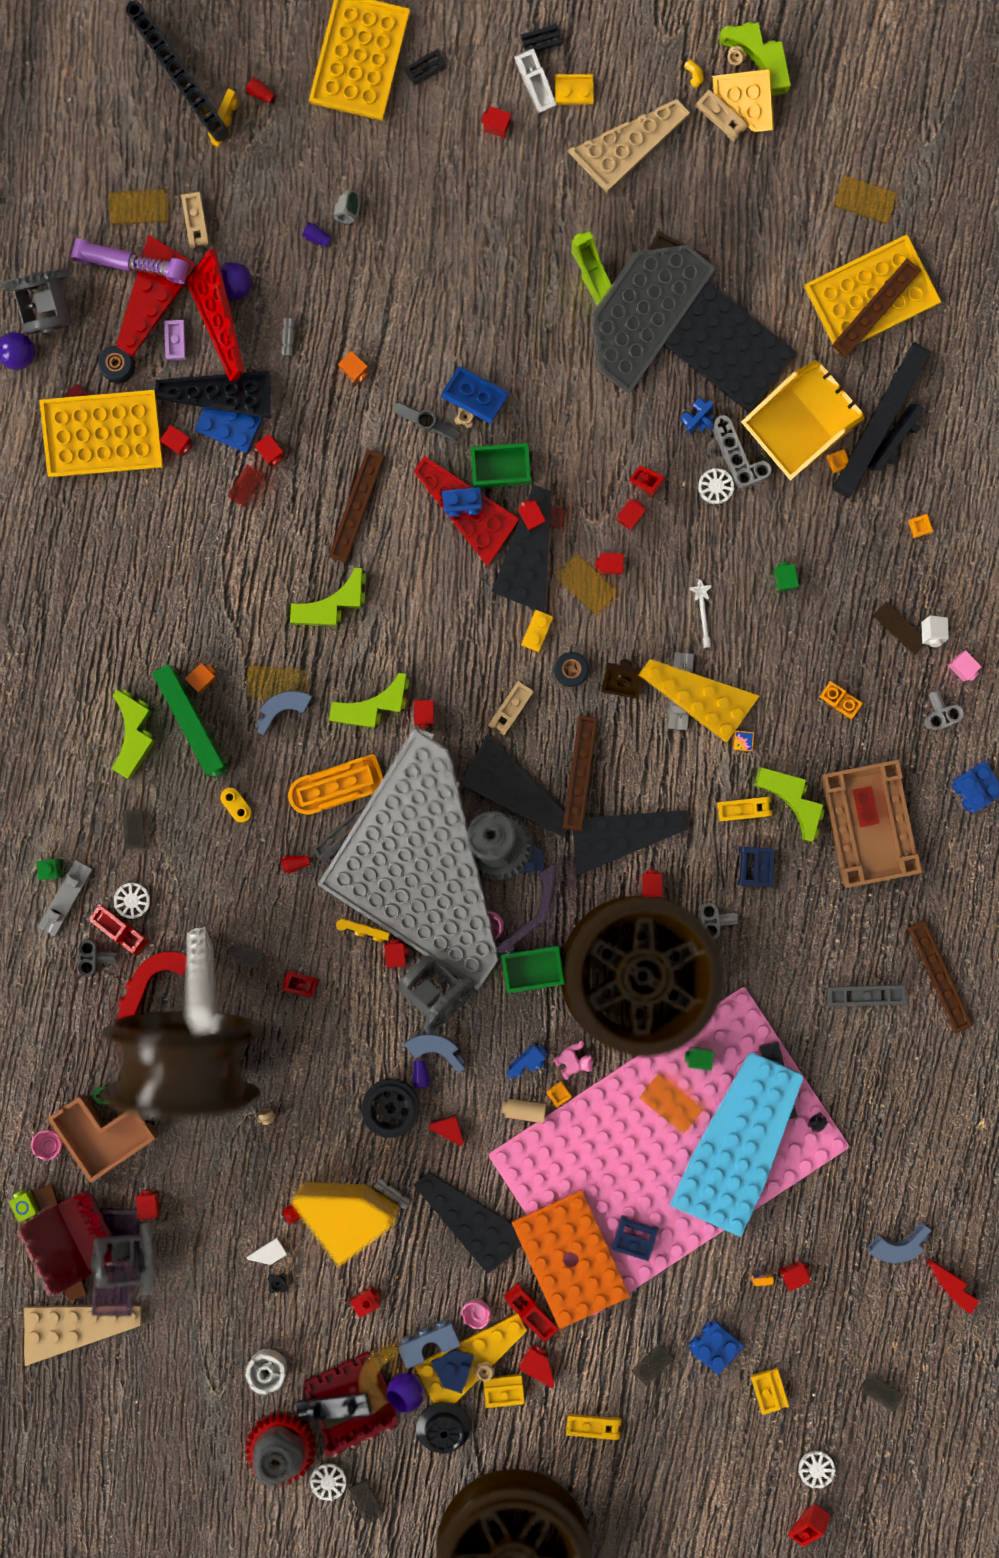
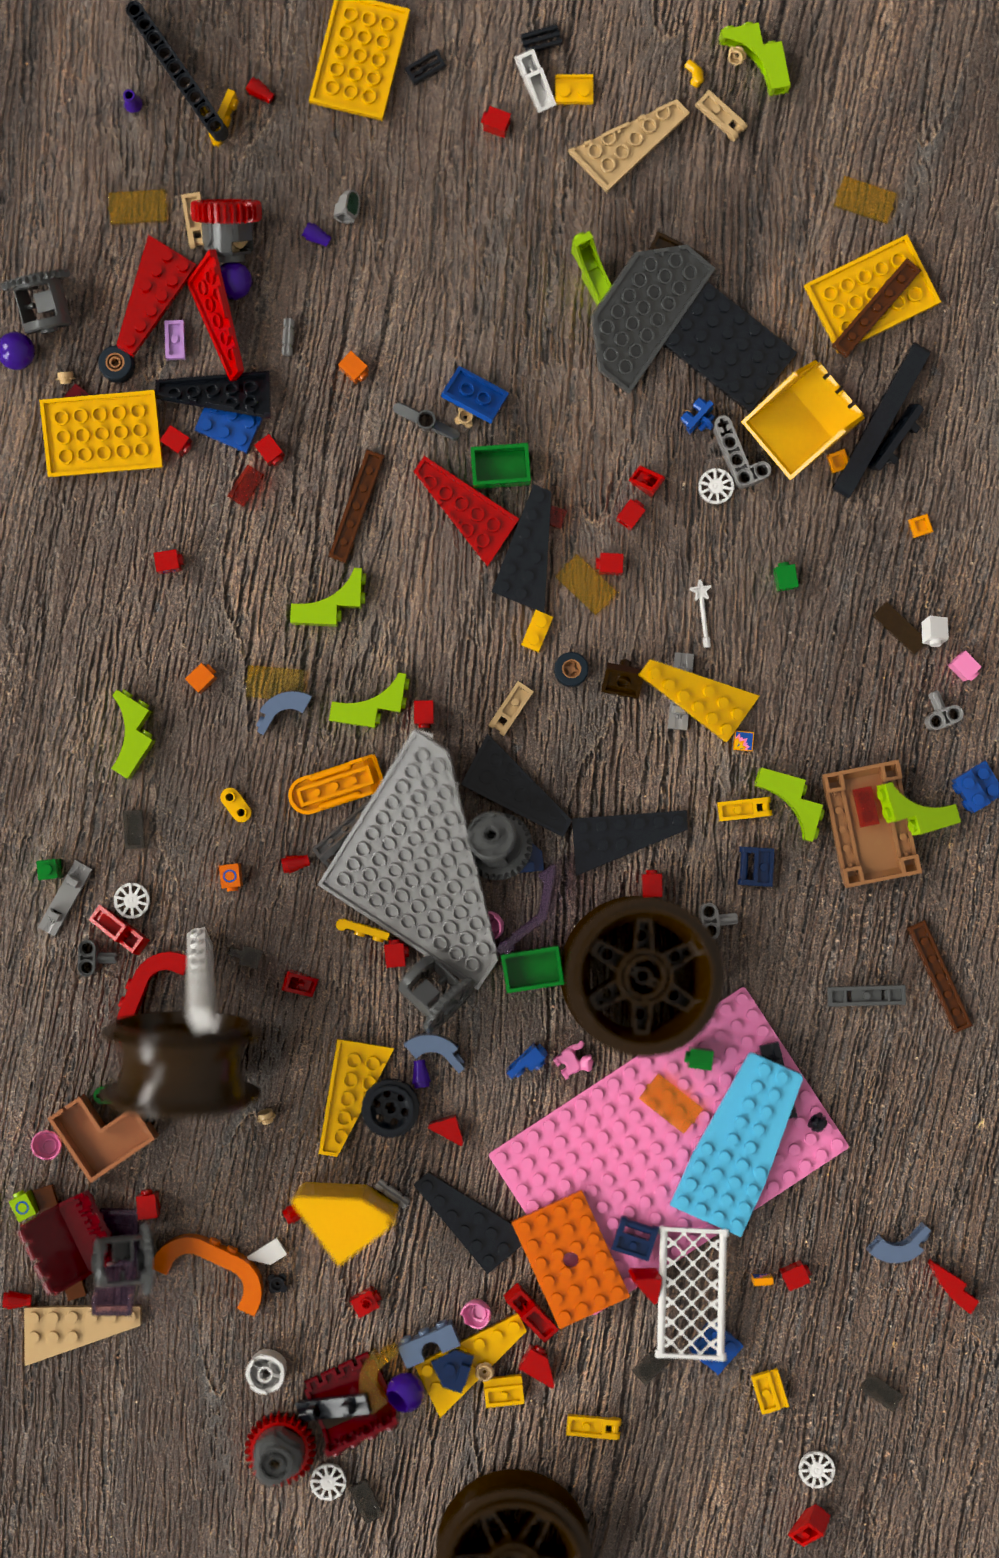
(16, 1299): none -> red cone
(65, 377): none -> tan plate
(86, 253): medium lavender piece -> none
(132, 101): none -> dark purple cone
(168, 561): none -> red brick
(190, 721): green brick -> none
(220, 1255): none -> orange arch
(227, 226): none -> piece
(231, 876): none -> orange brick
(353, 1073): none -> yellow wing
(443, 1427): black piece -> none
(462, 501): blue bracket -> none
(524, 1110): tan brick -> none
(531, 514): red brick -> none
(559, 1094): light orange tile -> none
(580, 773): reddish brown tile -> none
(648, 1282): none -> red slope
(660, 1351): none -> white door
(748, 96): yellow plate -> none
(841, 700): light orange slope -> none
(920, 818): none -> lime arch

